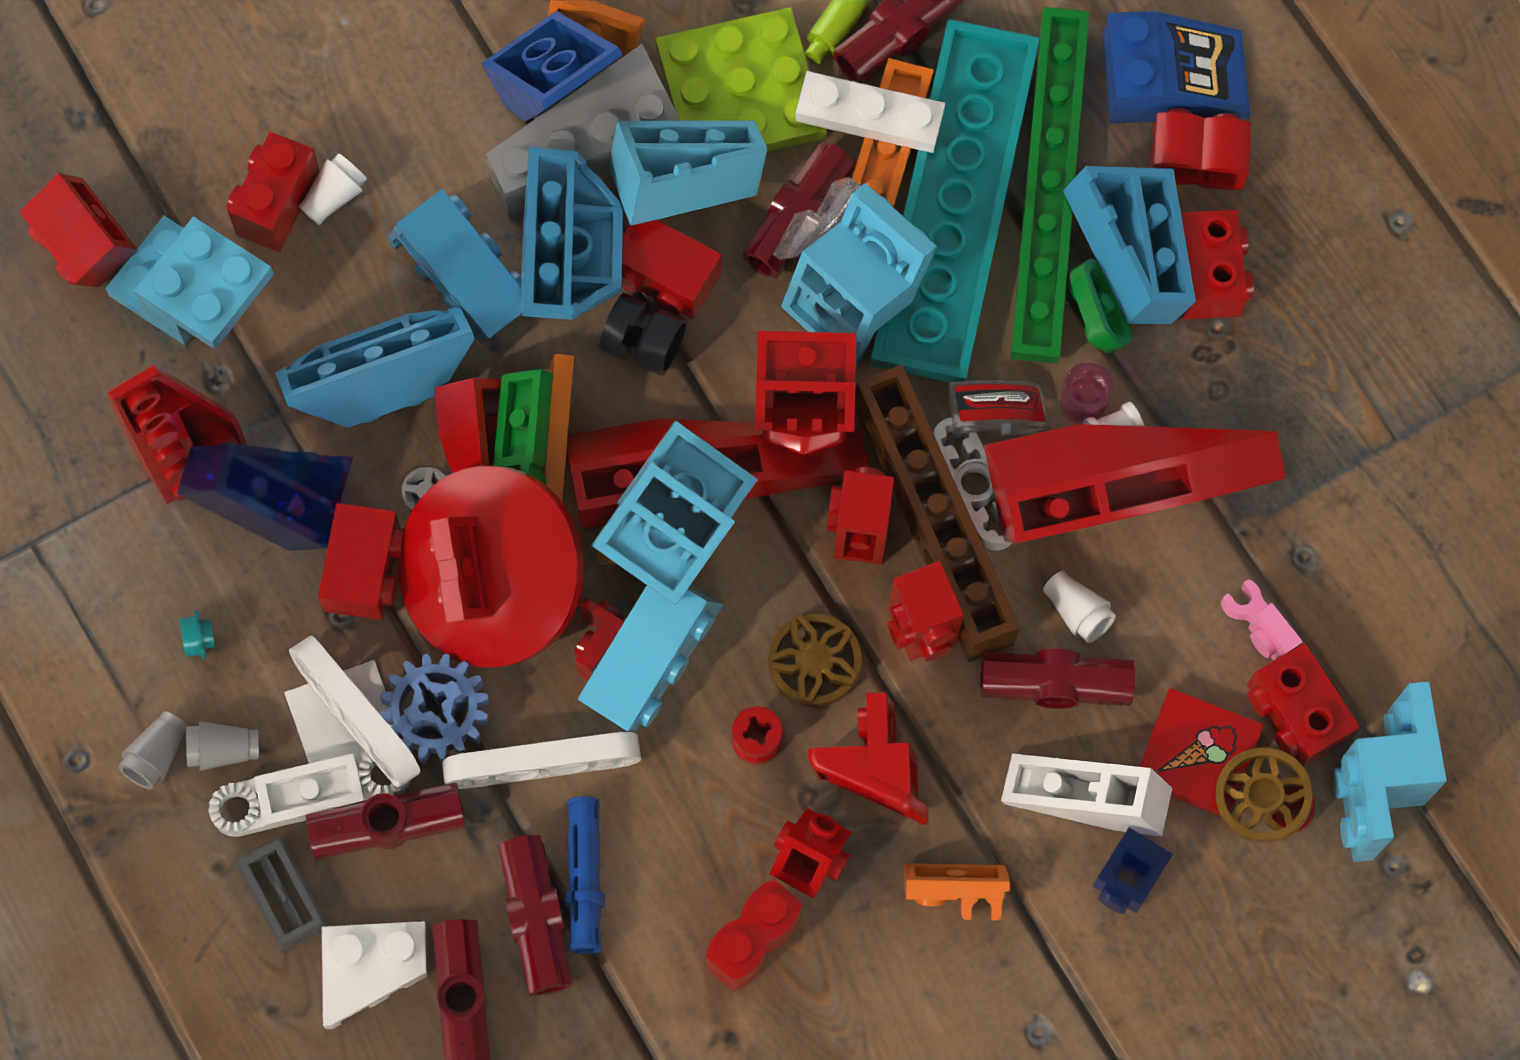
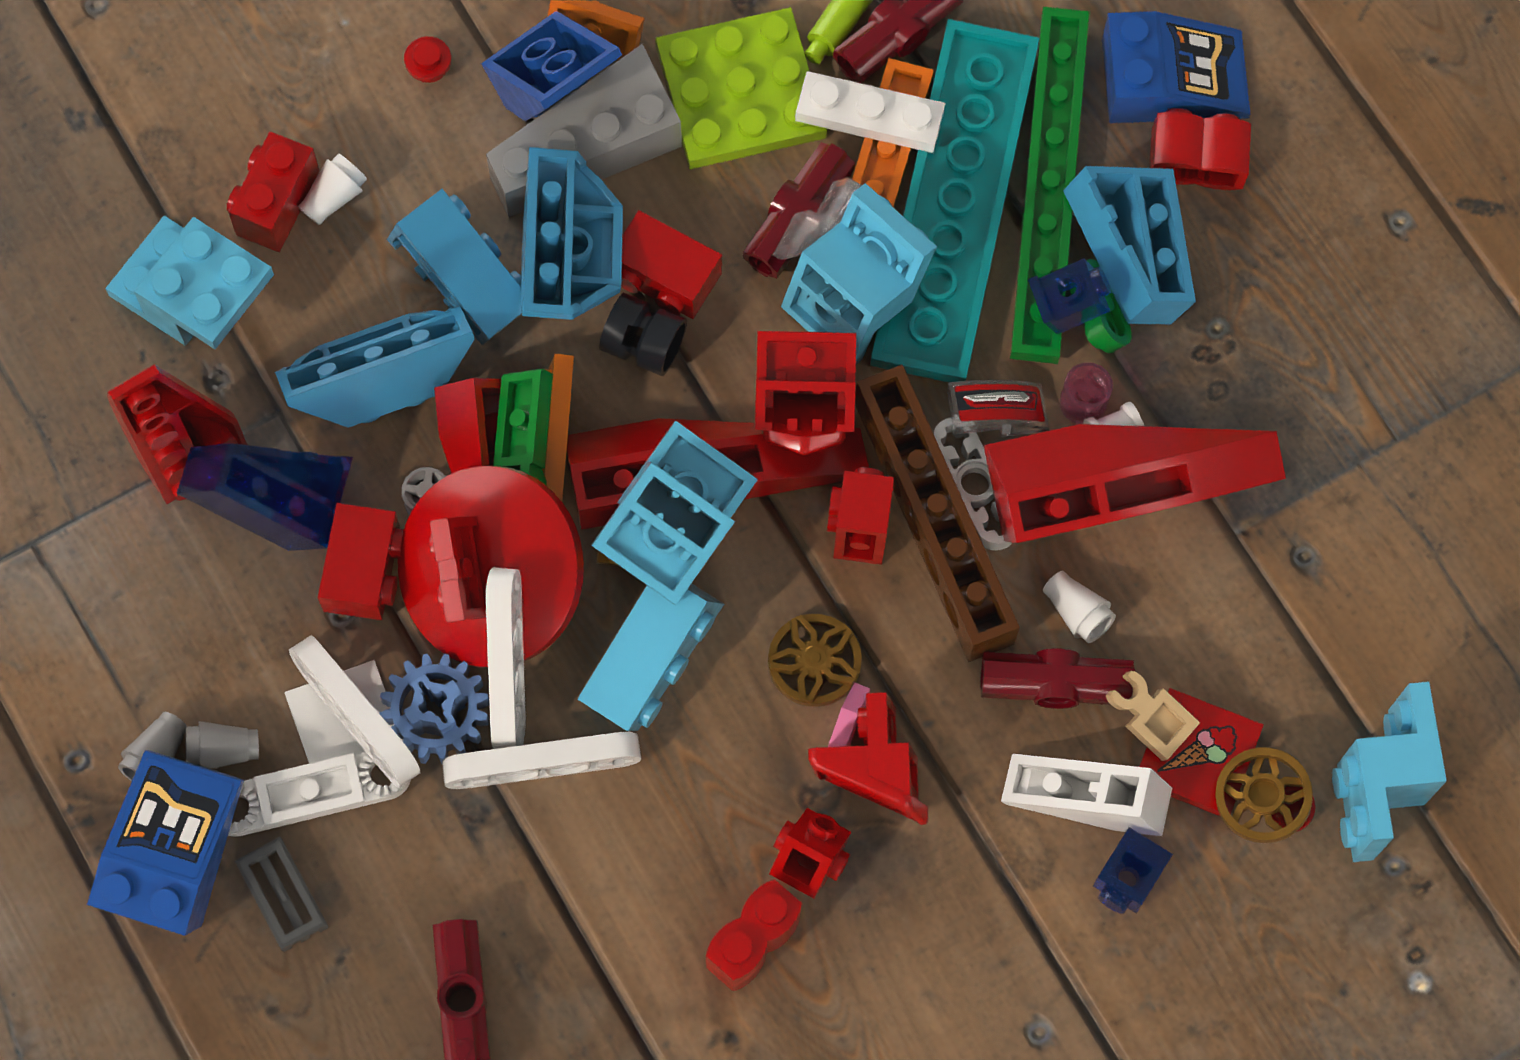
(77, 231): red brick -> none
(166, 844): none -> slope
(196, 635): teal plate -> none
(352, 830): dark red piece -> none
(368, 965): white wing -> none
(427, 59): none -> red plate
(505, 657): none -> white beam
(535, 915): dark red piece -> none
(584, 876): blue pin -> none
(594, 645): red bracket -> none
(684, 165): medium azure wedge -> none
(759, 746): red wheel -> none
(847, 719): none -> bright pink tile
(924, 613): red brick -> none
(940, 882): orange plate -> none
(1085, 304): none -> clear blue brick
(1158, 720): none -> tan plate
(1217, 263): red brick -> none
(1269, 629): bright pink plate -> none
(1301, 706): red brick -> none

